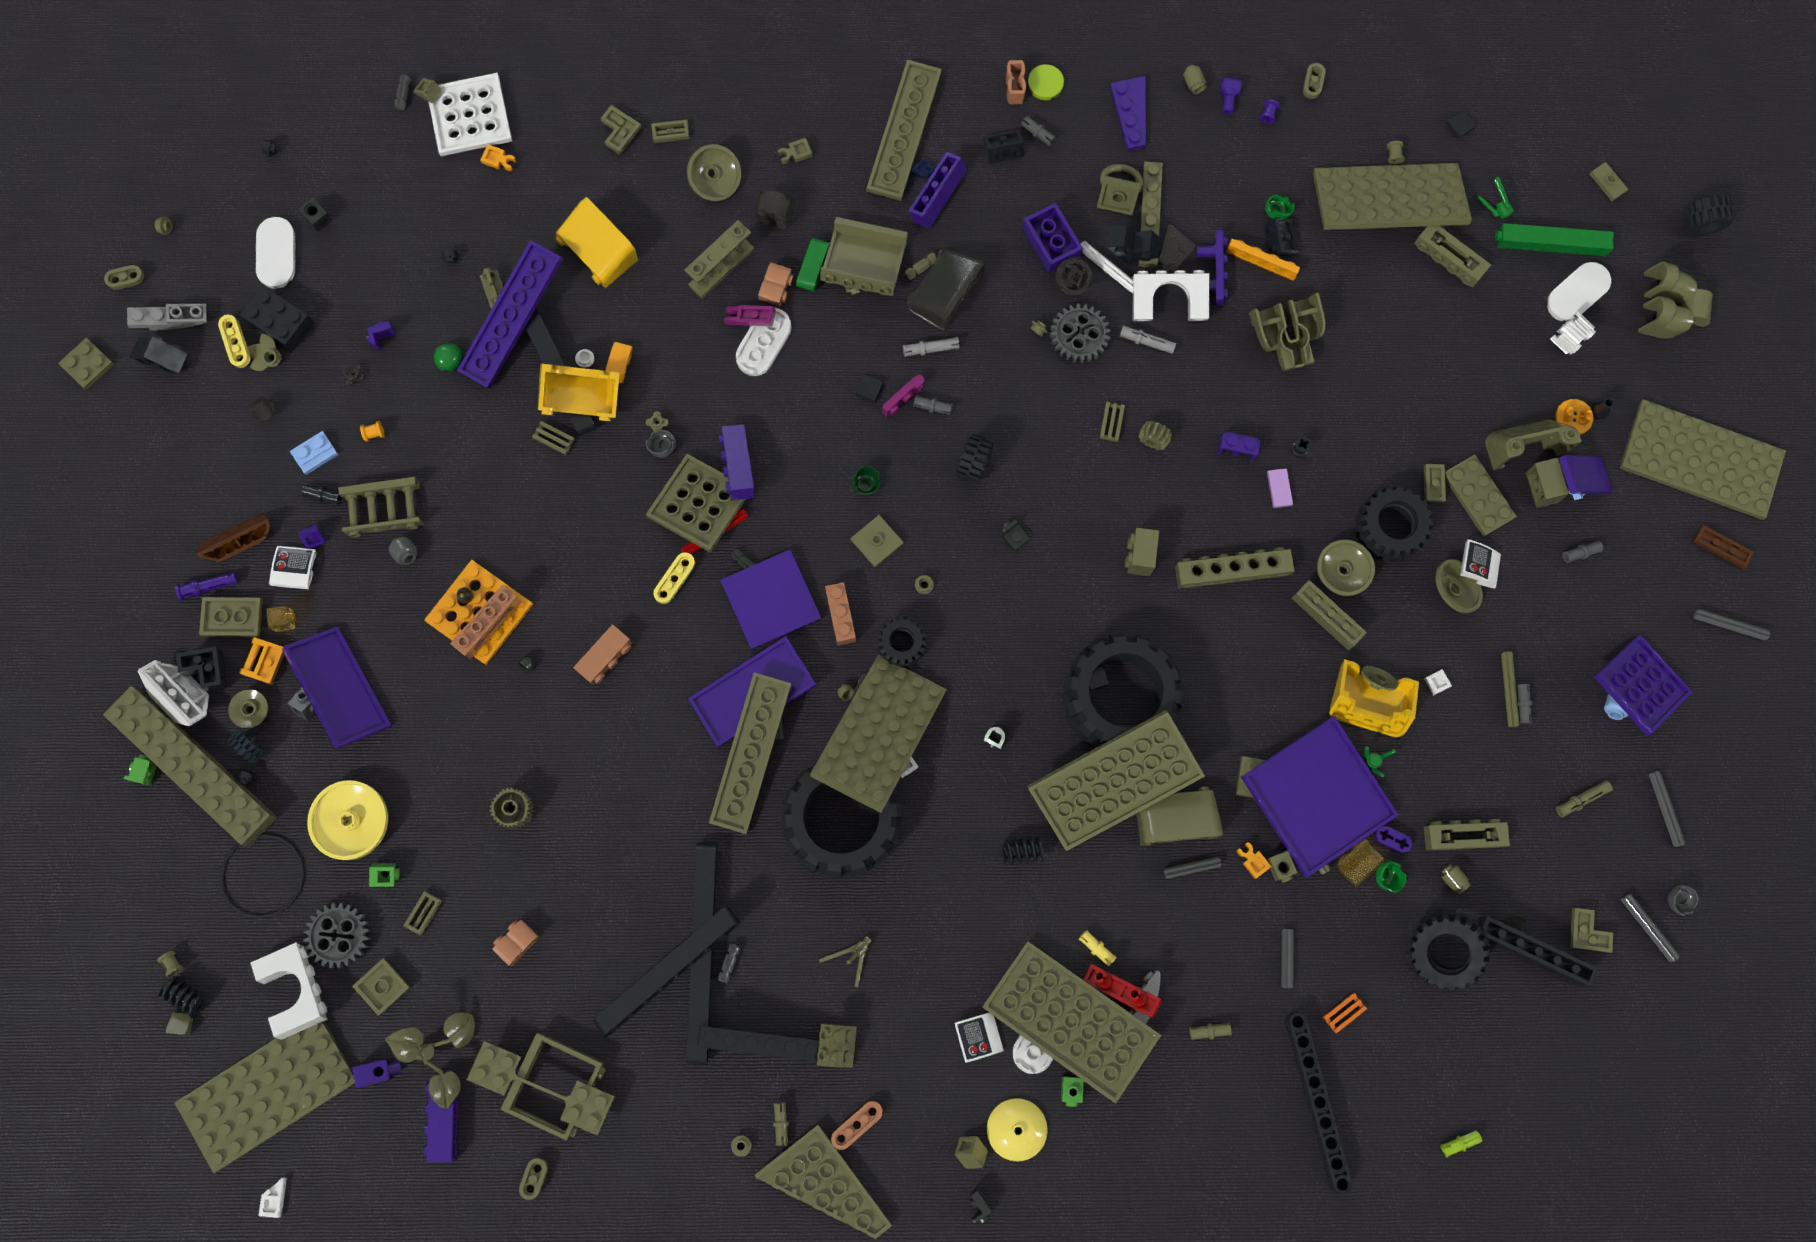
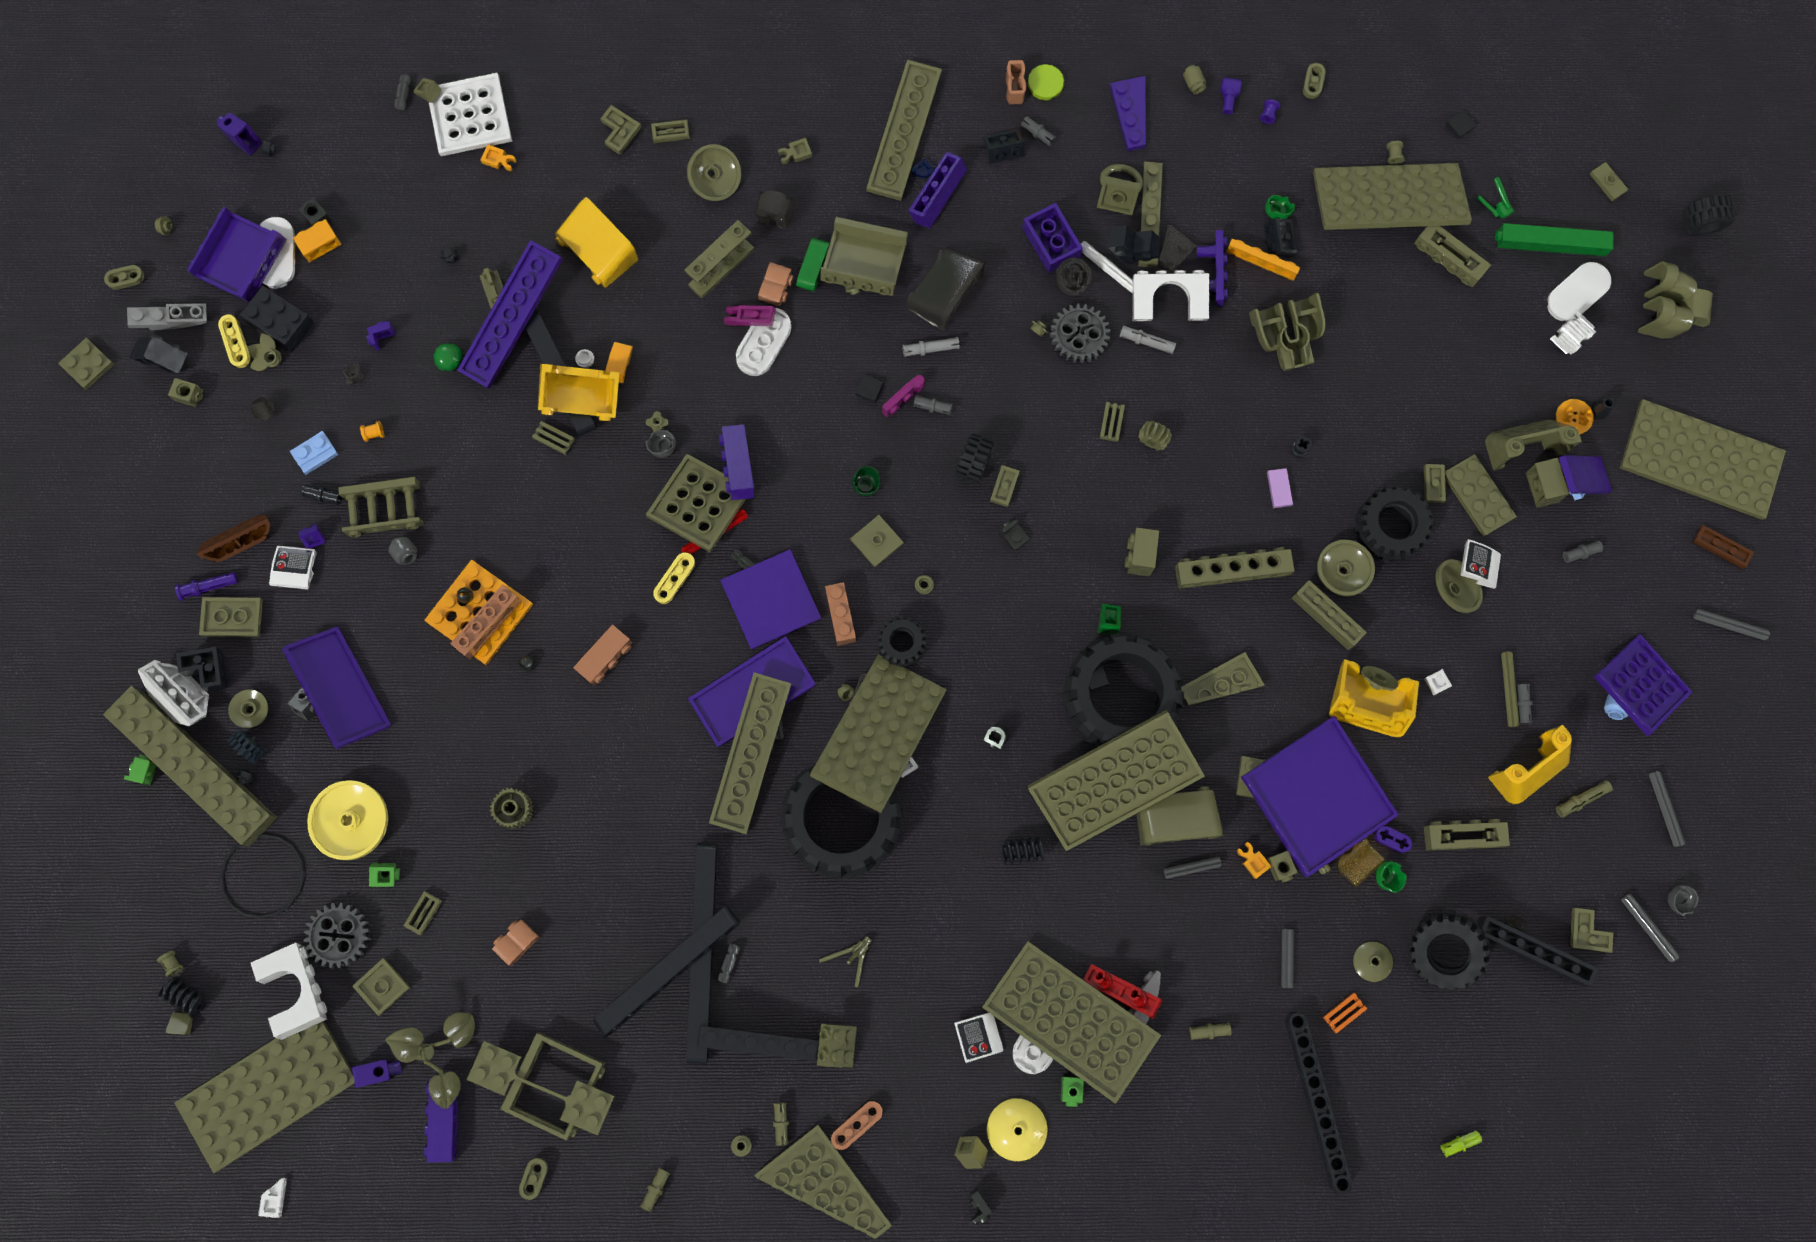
(179, 389): none -> olive brick
(233, 126): none -> dark purple torso
(236, 255): none -> dark purple panel
(267, 664): light orange plate -> none
(281, 618): clear yellow brick -> none
(317, 240): none -> light orange brick
(655, 1189): none -> olive pin
(920, 266): olive axle -> none
(1004, 486): none -> olive plate
(1097, 948): light yellow pin -> none
(1109, 619): none -> green slope
(1227, 679): none -> olive wing
(1239, 444): dark purple window -> none
(1363, 961): none -> olive dish
(1374, 760): green plant -> none
(1455, 878): olive brick -> none
(1518, 783): none -> yellow windscreen

